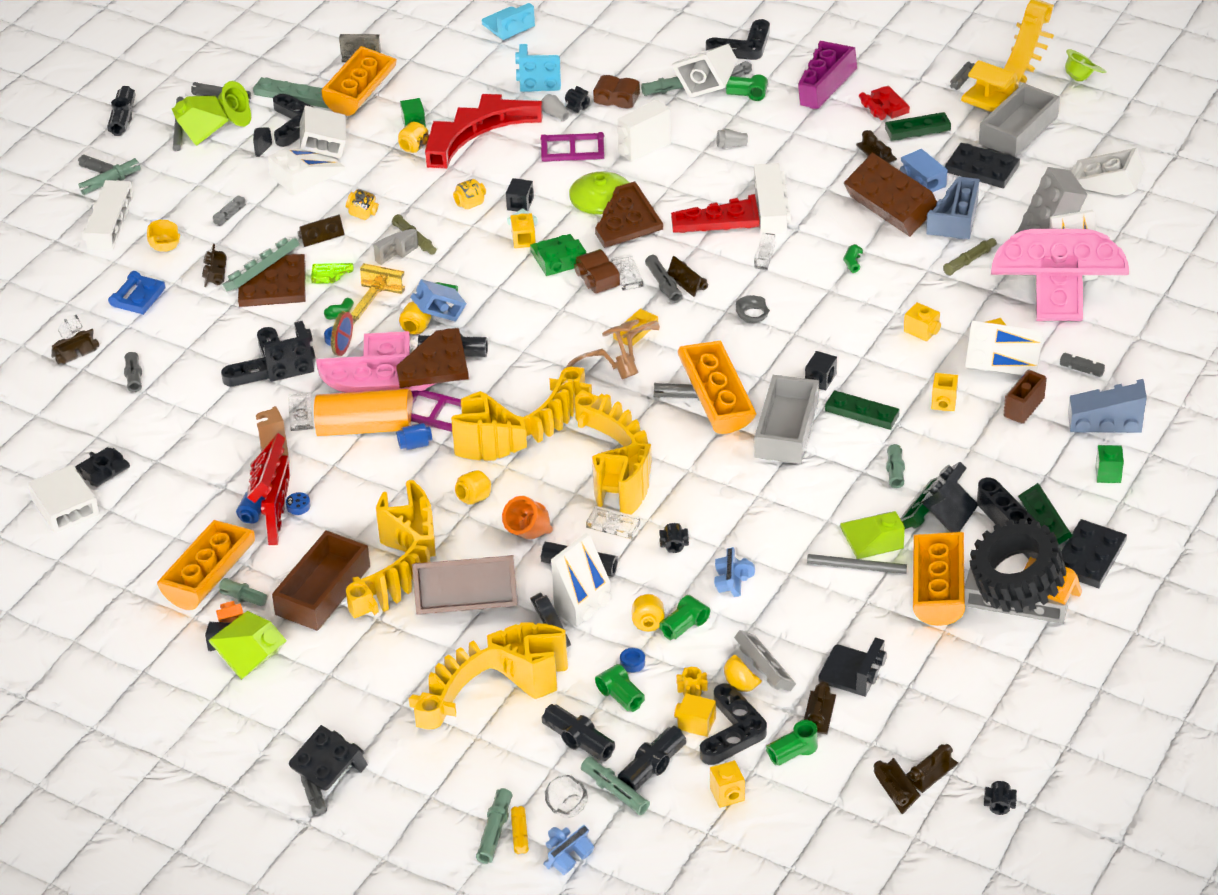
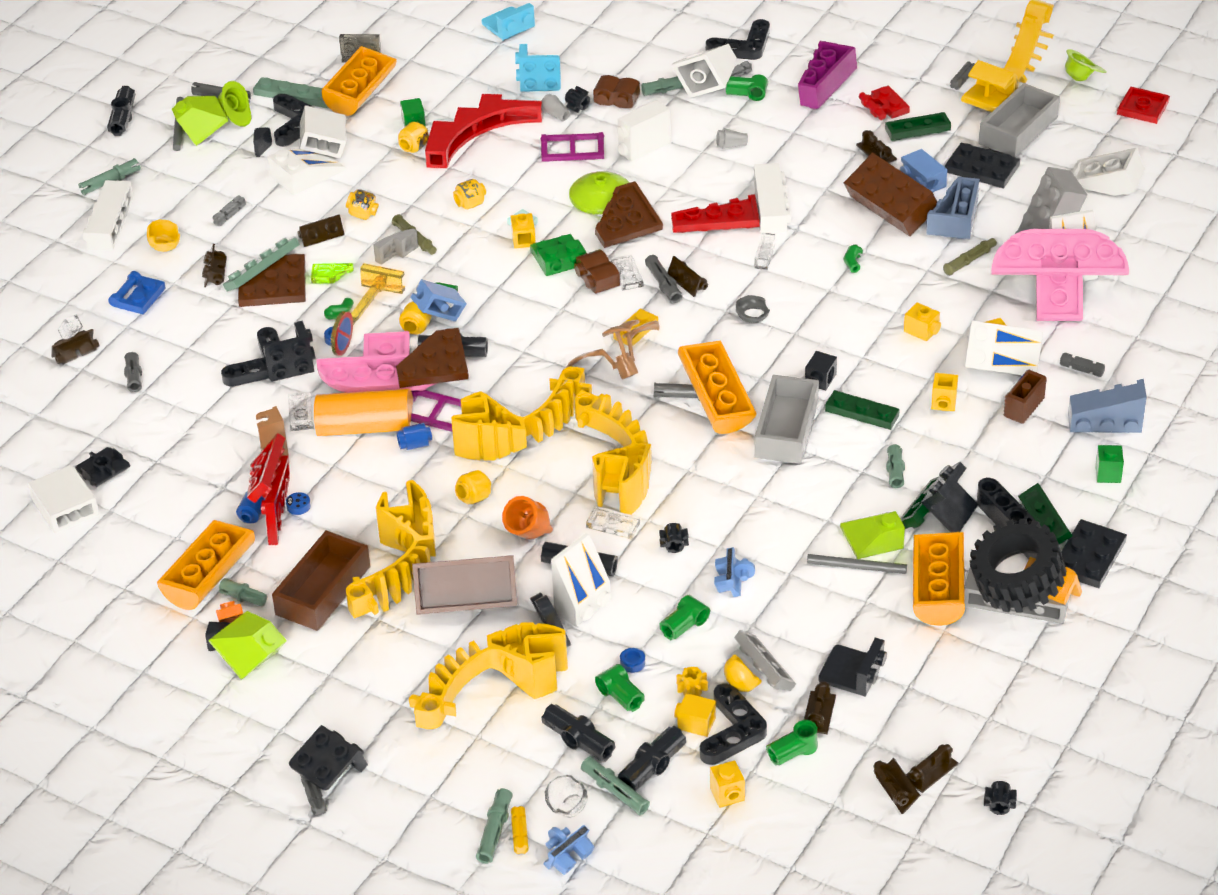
(94, 164): dark grey axle -> none
(519, 195): black brick -> none
(647, 612): yellow head -> none
(1143, 105): none -> red tile

